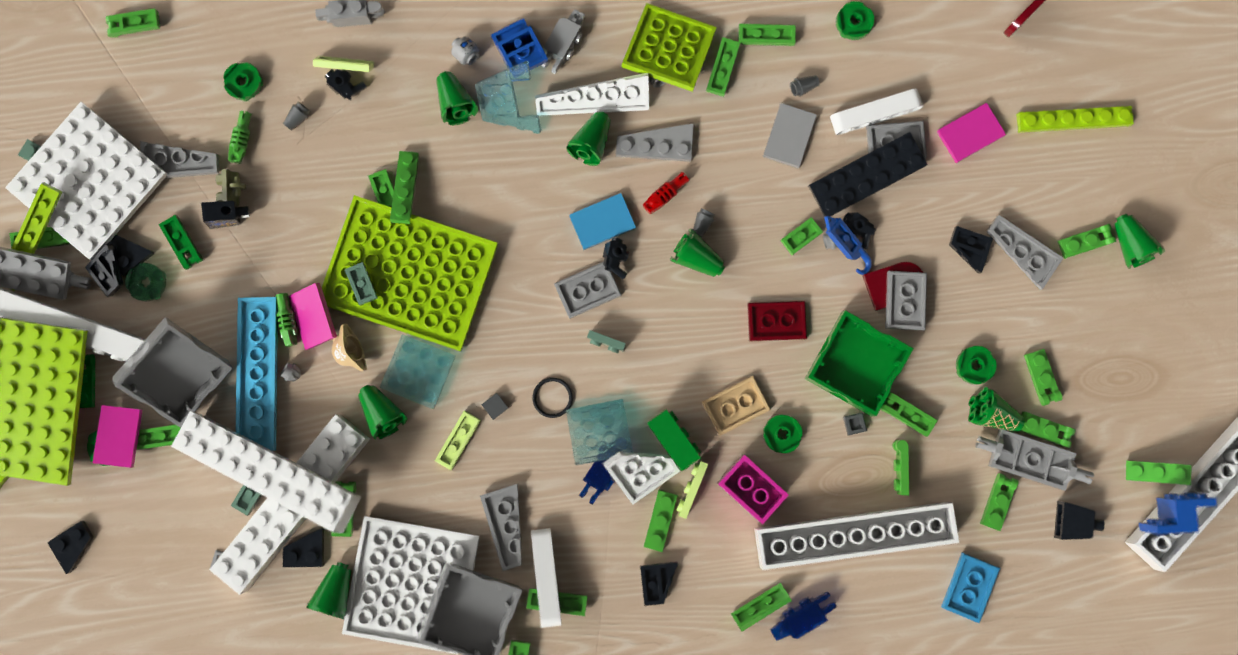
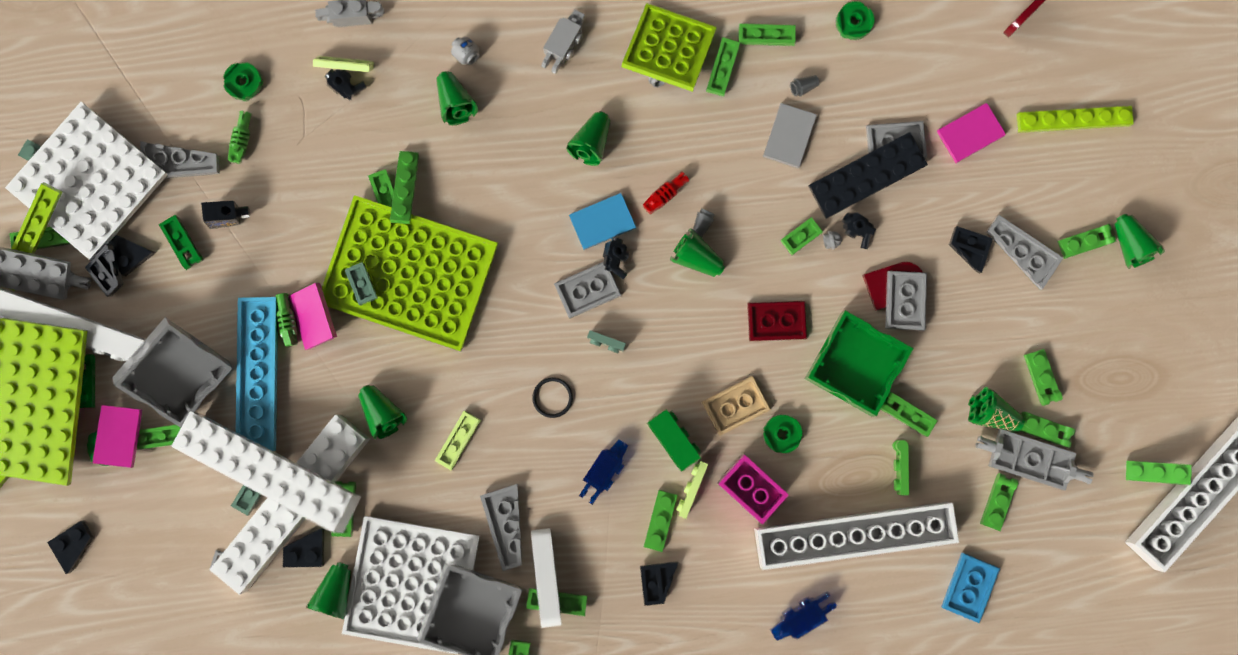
(132, 22): bright green plate -> none
(153, 290): clear green plate -> none
(230, 186): olive hips -> none
(291, 372): light grey plate -> none
(296, 115): dark grey cone -> none
(348, 349): tan hat -> none
(417, 371): clear light blue plate -> none
(494, 406): dark grey tile -> none
(499, 102): clear light blue wing -> none
(519, 44): blue bracket -> none
(598, 431): clear light blue plate -> none
(614, 95): white wing -> none
(640, 472): white plate -> none
(660, 144): light grey wing -> none
(761, 607): bright green plate -> none
(847, 242): blue plate -> none
(855, 424): dark grey tile -> none
(876, 111): white beam -> none
(984, 358): green plate -> none
(1075, 522): black torso -> none
(1177, 513): blue bracket -> none

